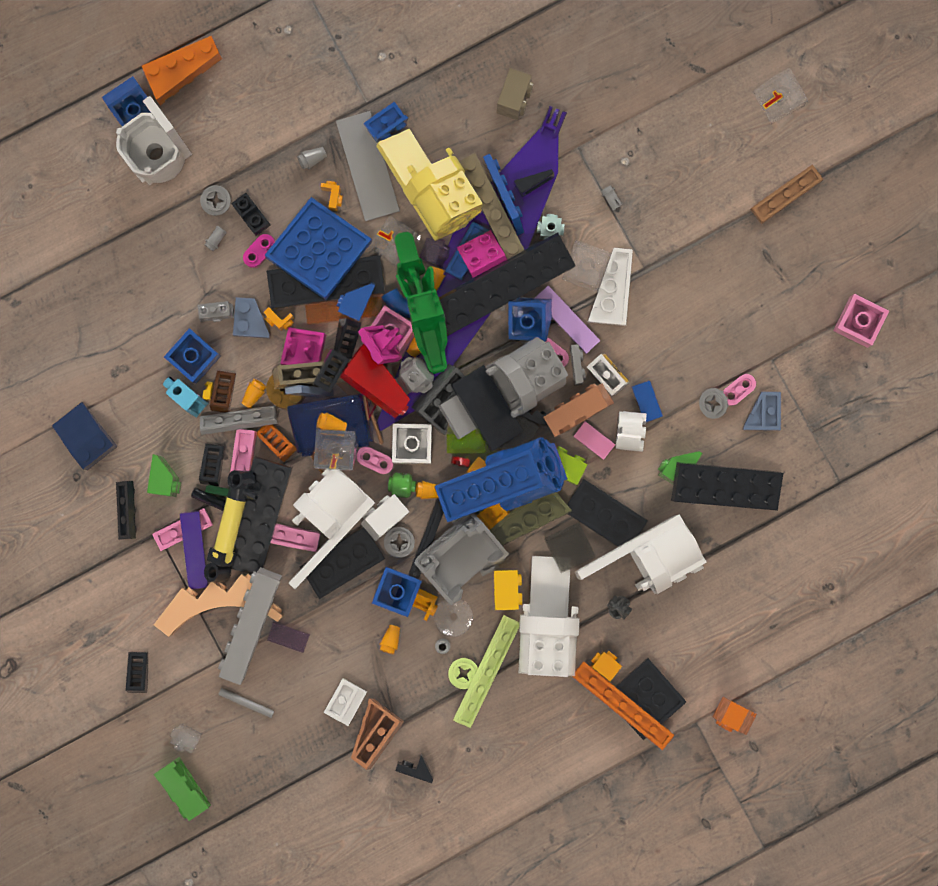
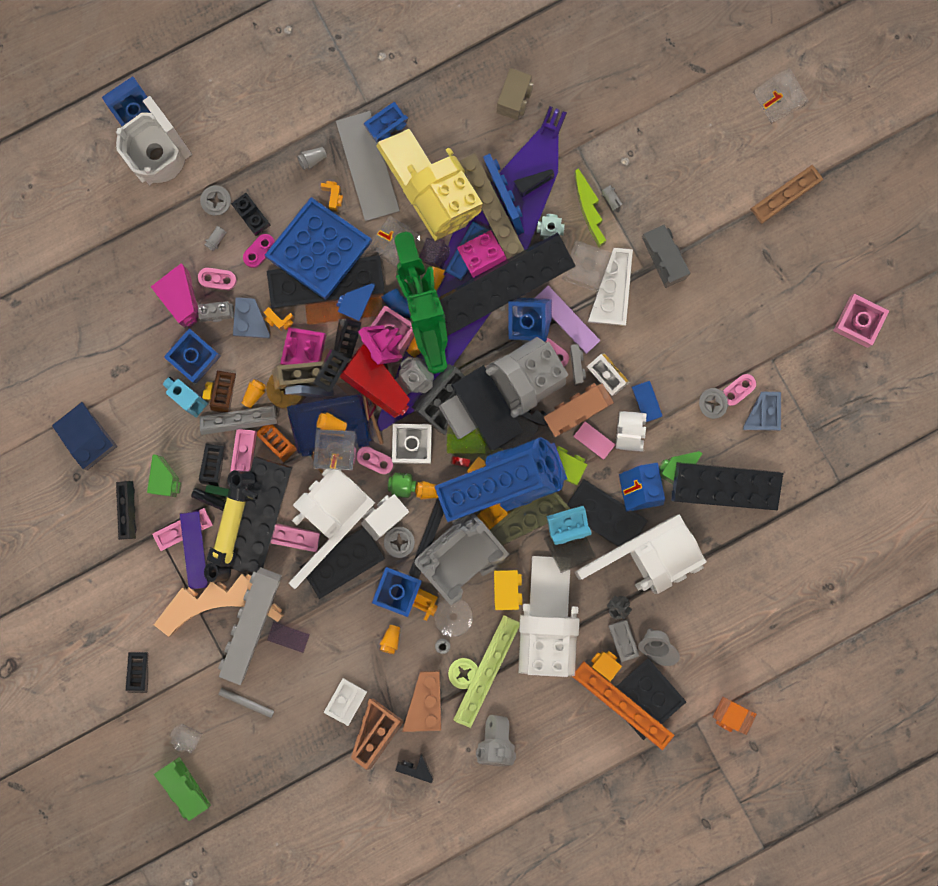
(178, 295): none -> dark pink slope
(180, 68): orange wedge -> none
(218, 277): none -> bright pink plate
(425, 706): none -> nougat wedge
(496, 748): none -> light grey piece
(568, 525): none -> medium azure bracket
(587, 202): none -> lime slope
(623, 640): none -> light grey plate
(642, 487): none -> blue slope
(658, 648): none -> light grey piece
(666, 256): none -> dark grey wedge

